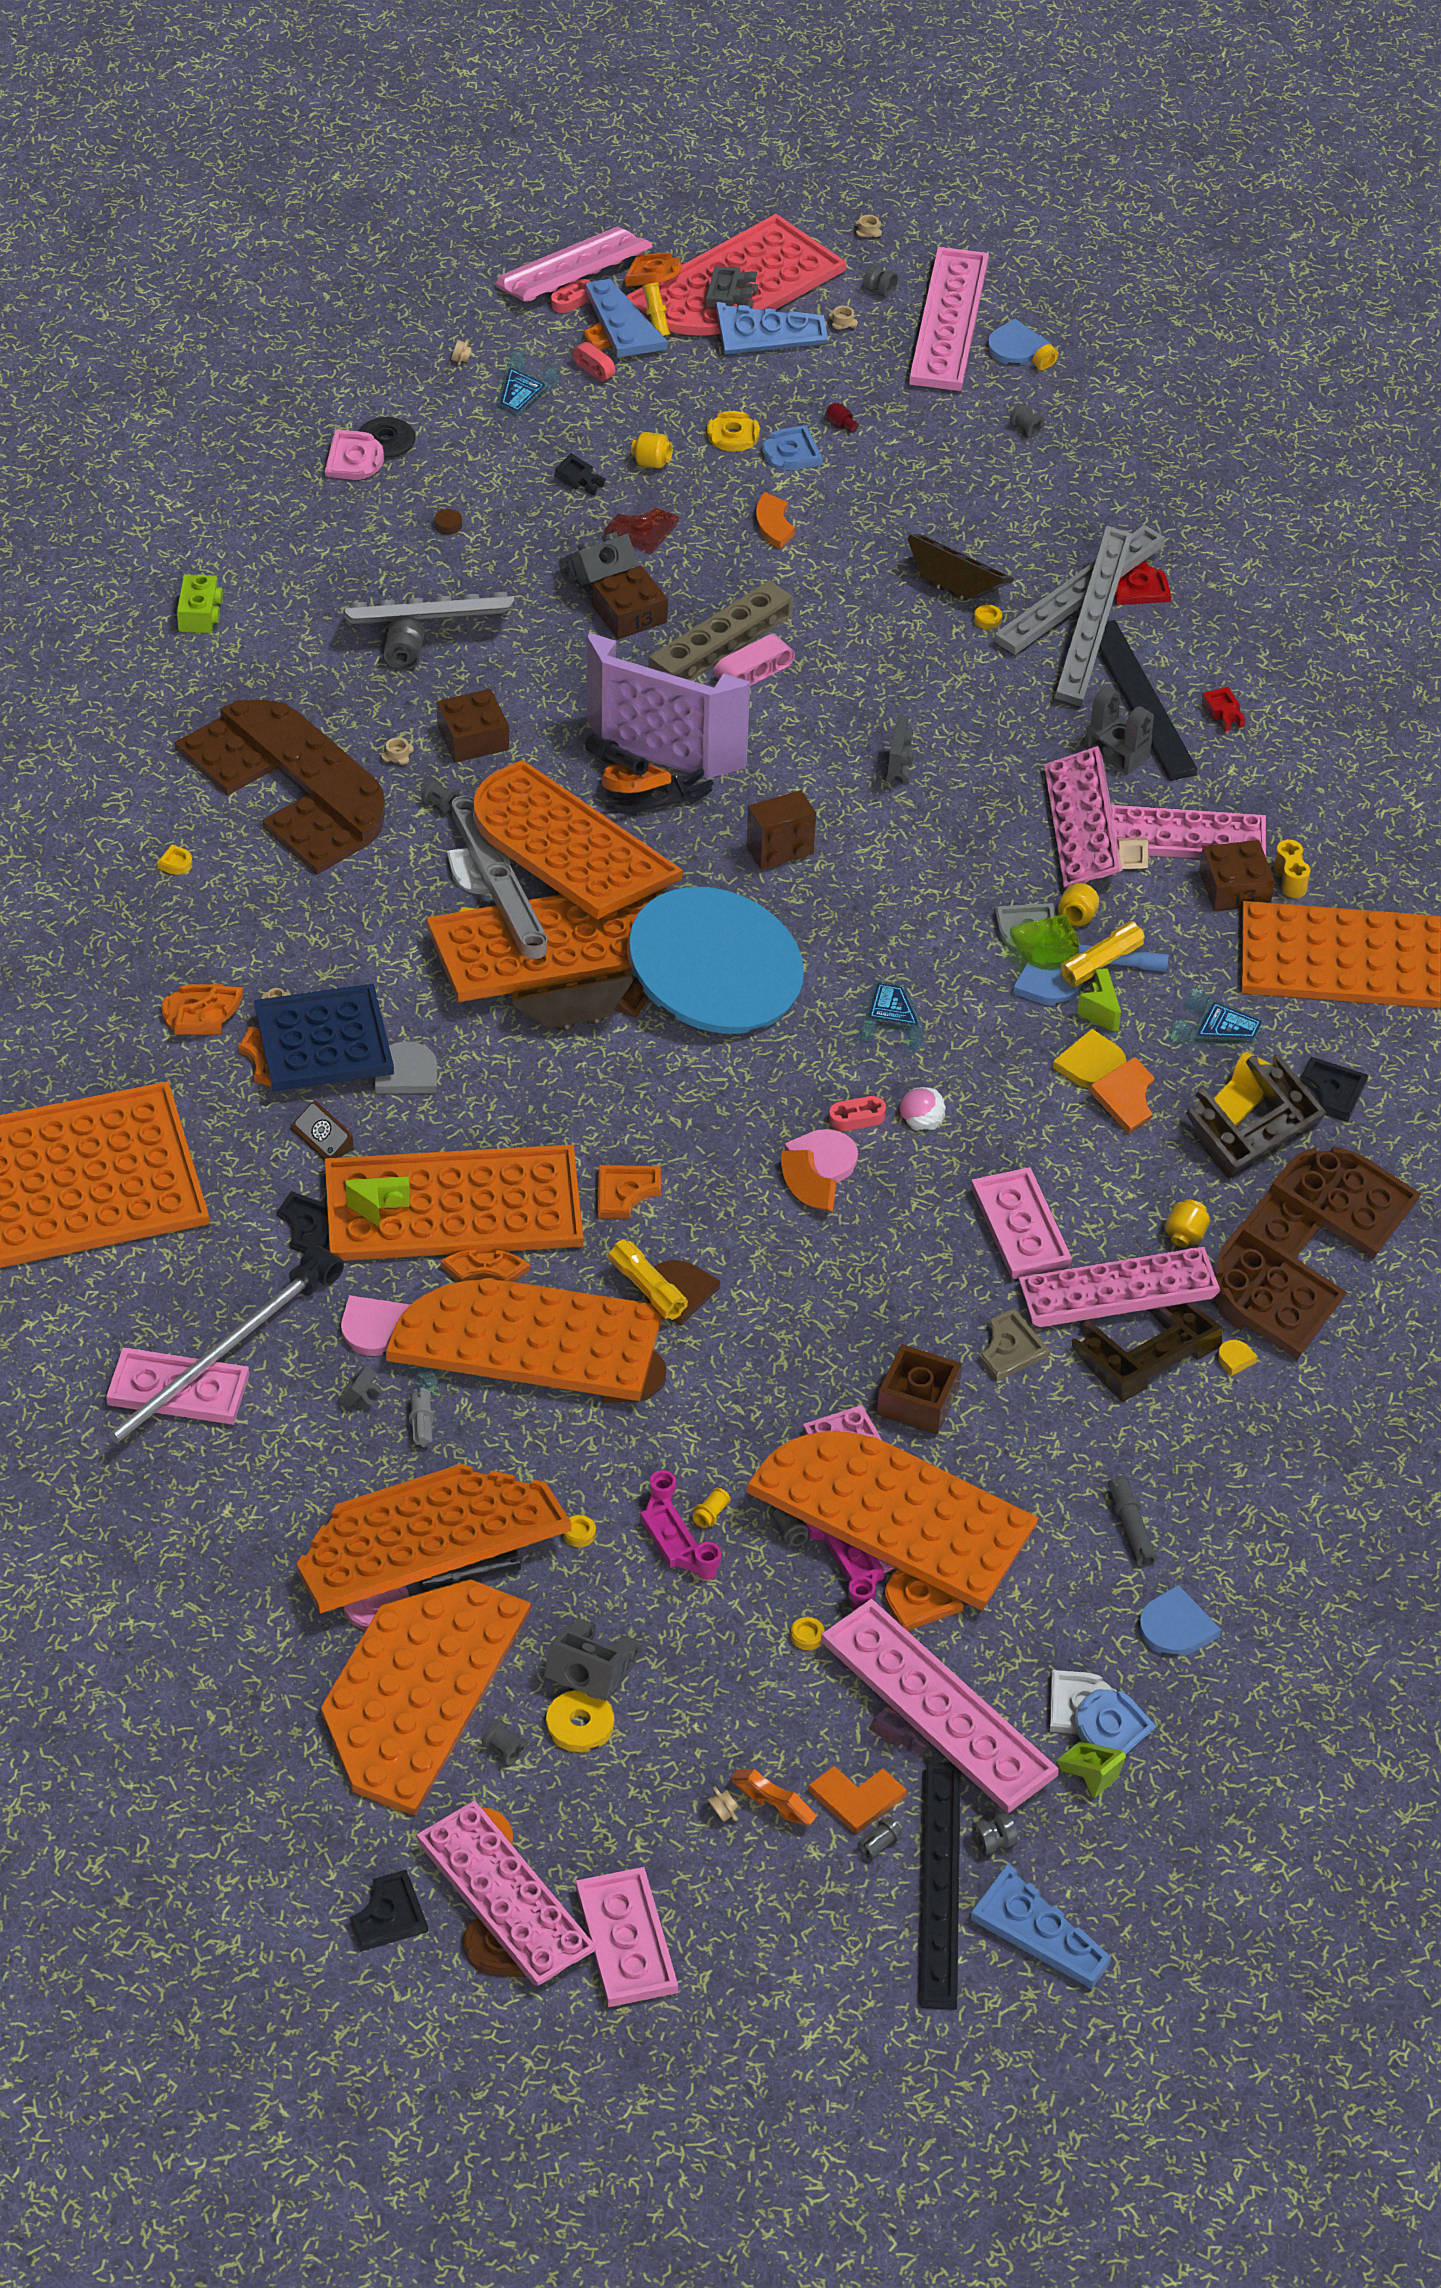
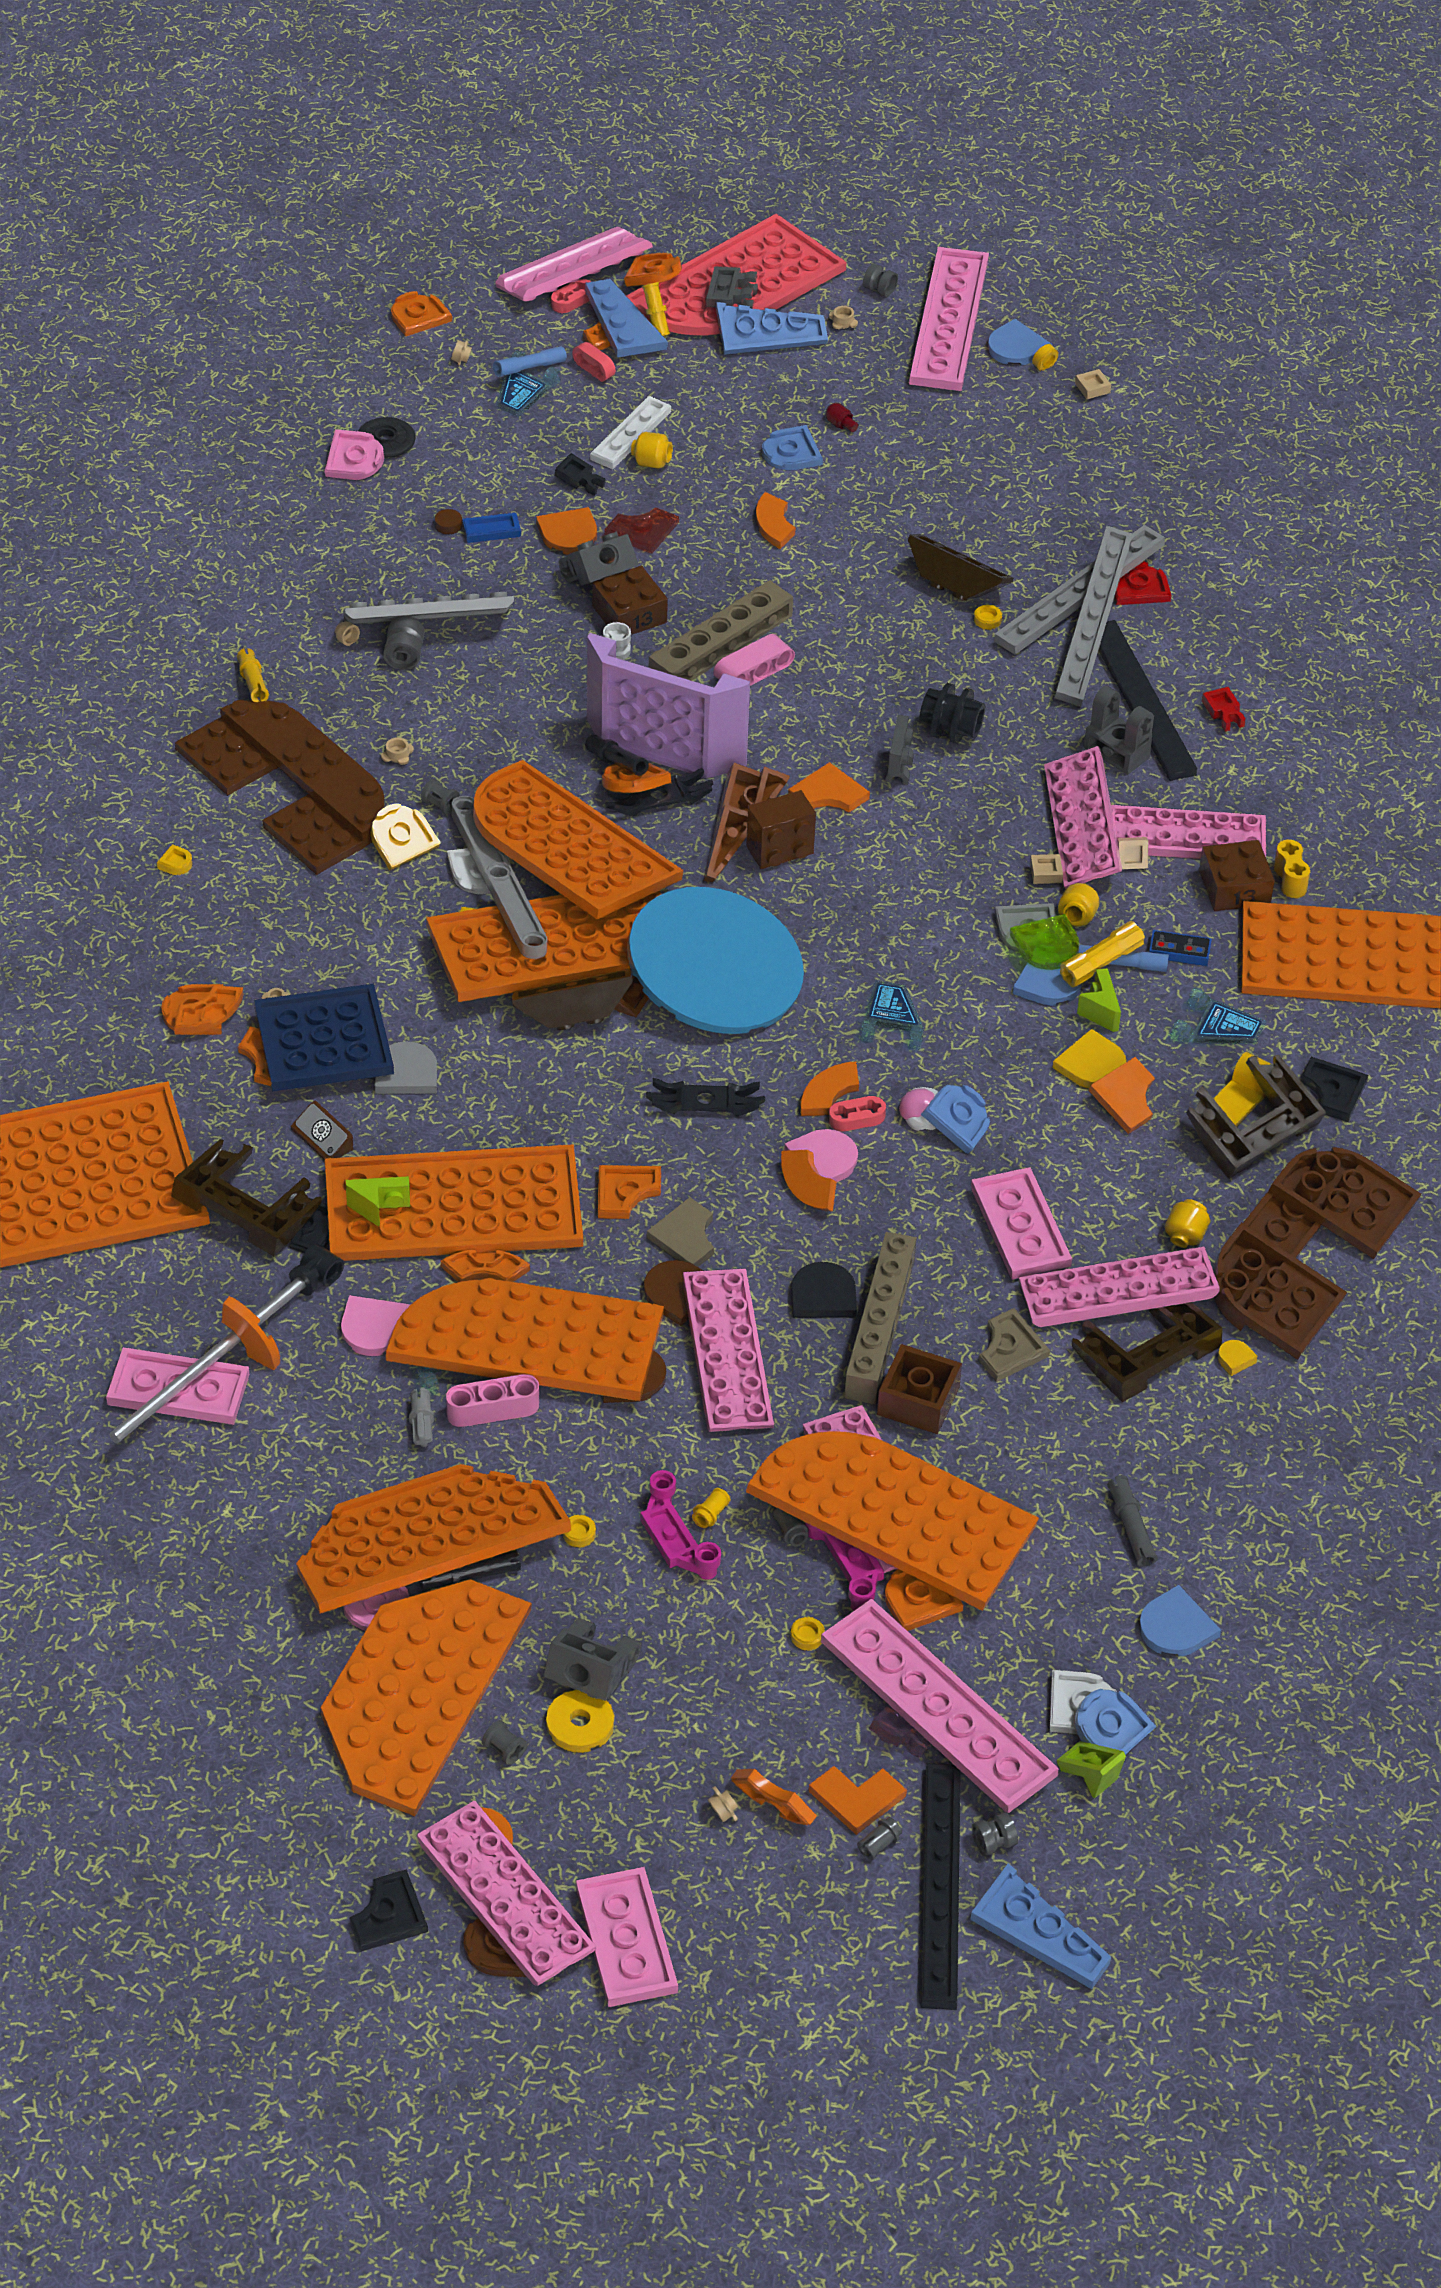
(198, 603): lime brick -> none
(246, 1327): none -> orange tile
(251, 671): none -> yellow pin
(269, 1227): none -> dark brown wedge
(347, 633): none -> tan hinge
(358, 1389): dark grey tile -> none
(401, 835): none -> tile
(418, 313): none -> orange tile
(472, 725): reddish brown brick -> none
(491, 527): none -> blue tile
(492, 1400): none -> bright pink beam
(516, 364): none -> medium blue piece
(567, 529): none -> orange tile
(619, 441): none -> white tile
(622, 635): none -> white wheel
(662, 1295): yellow axle -> none
(683, 1233): none -> dark tan tile
(684, 1097): none -> black piece
(727, 1350): none -> bright pink plate
(741, 788): none -> dark orange wedge
(745, 438): yellow tile -> none
(823, 1292): none -> black tile
(828, 1087): none -> orange tile
(832, 788): none -> orange tile
(868, 226): tan plate -> none
(880, 1318): none -> dark tan brick
(952, 713): none -> black piece
(958, 1115): none -> medium blue tile
(1028, 421): dark grey bush -> none
(1046, 869): none -> tan plate
(1093, 384): none -> tan plate
(1181, 947): none -> tile

